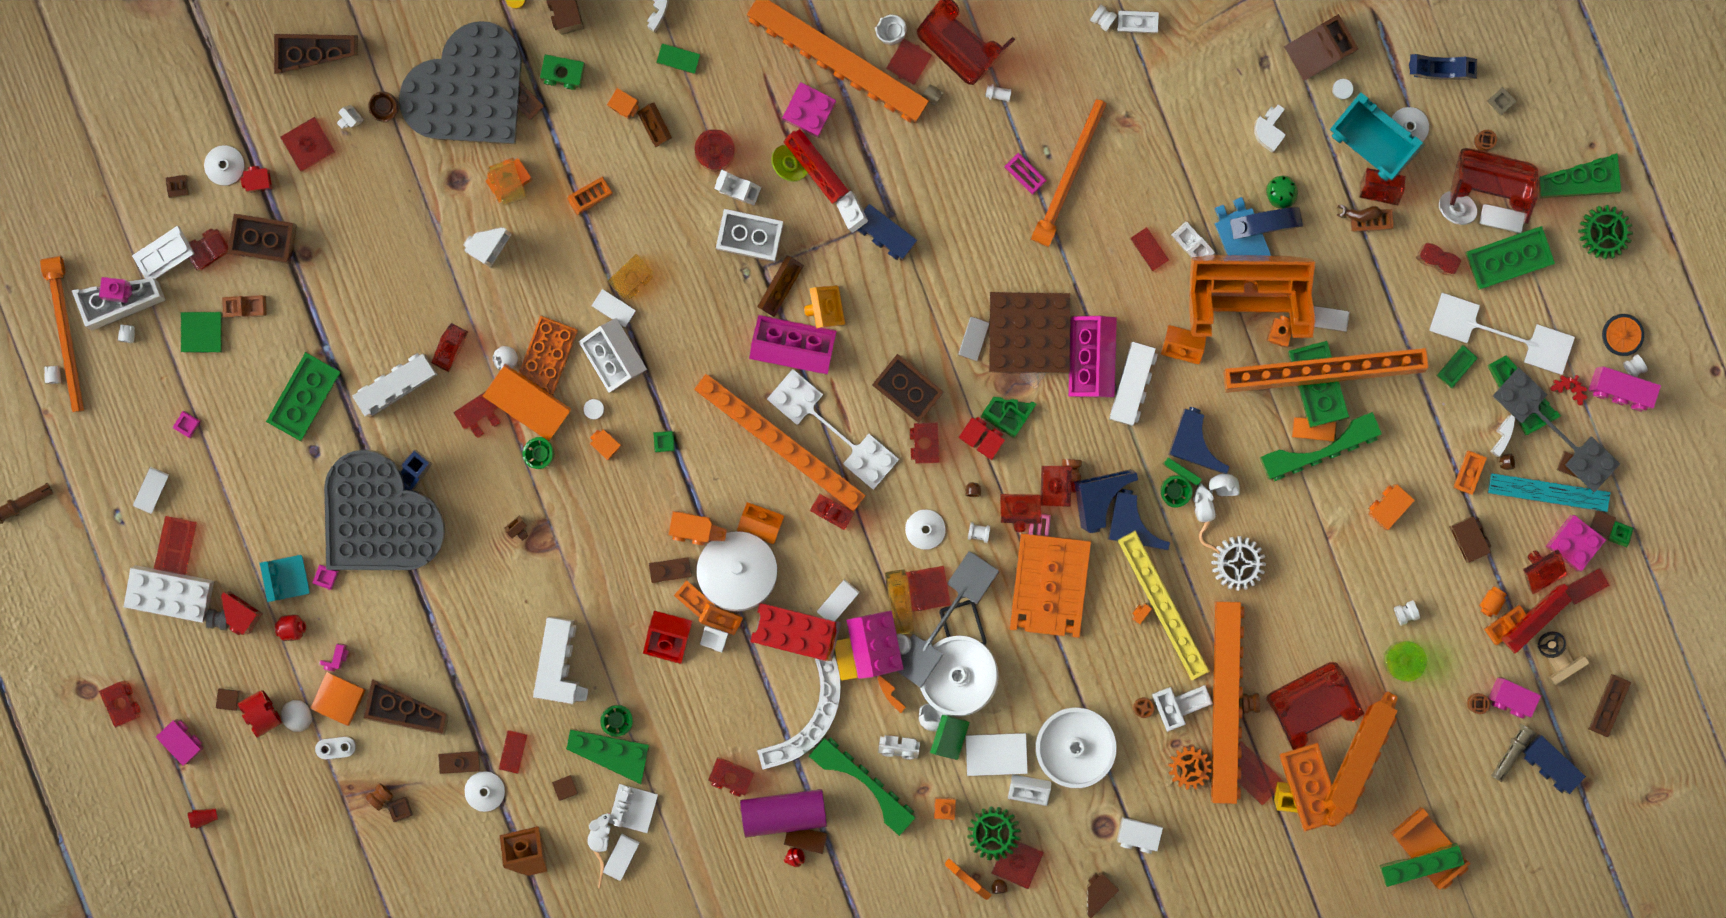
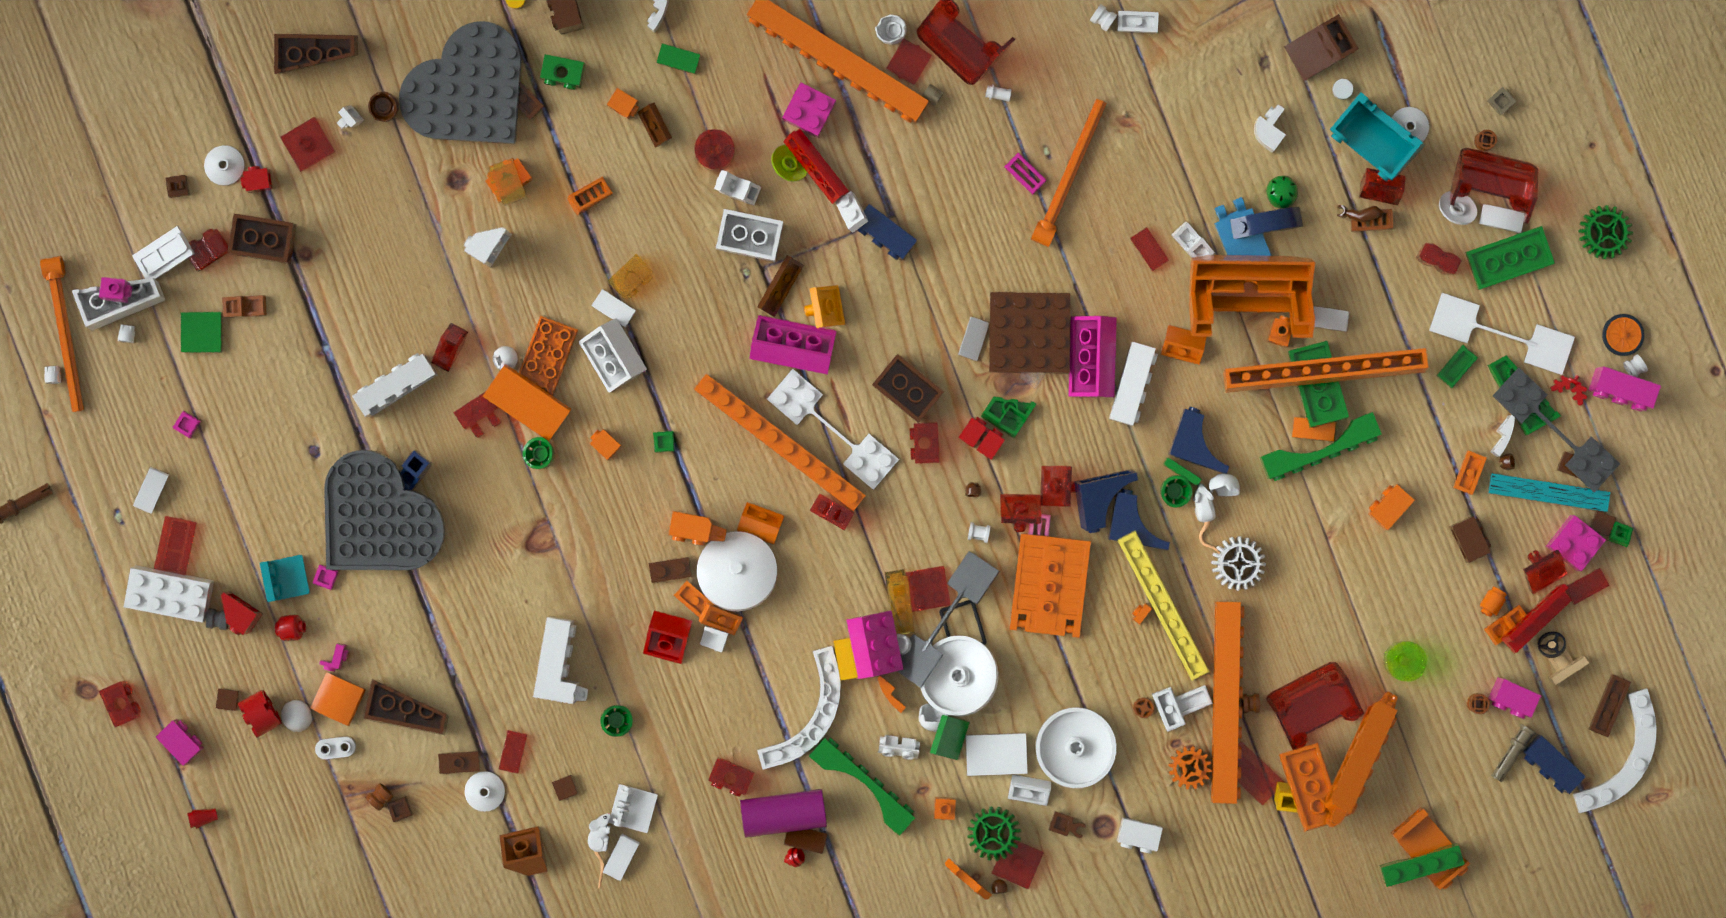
(303, 396): green plate -> none
(517, 527): reddish brown tile -> none
(593, 409): white tile -> none
(615, 754): green wing -> none
(796, 632): red piece -> none
(838, 601): white slope -> none
(914, 529): white dish -> none
(1063, 824): none -> reddish brown plate
(1076, 464): dark orange wheel -> none
(1099, 892): reddish brown slope -> none
(1406, 613): white wheel -> none
(1443, 68): dark blue arch -> none
(1591, 178): green wing -> none
(1636, 763): none -> white plate

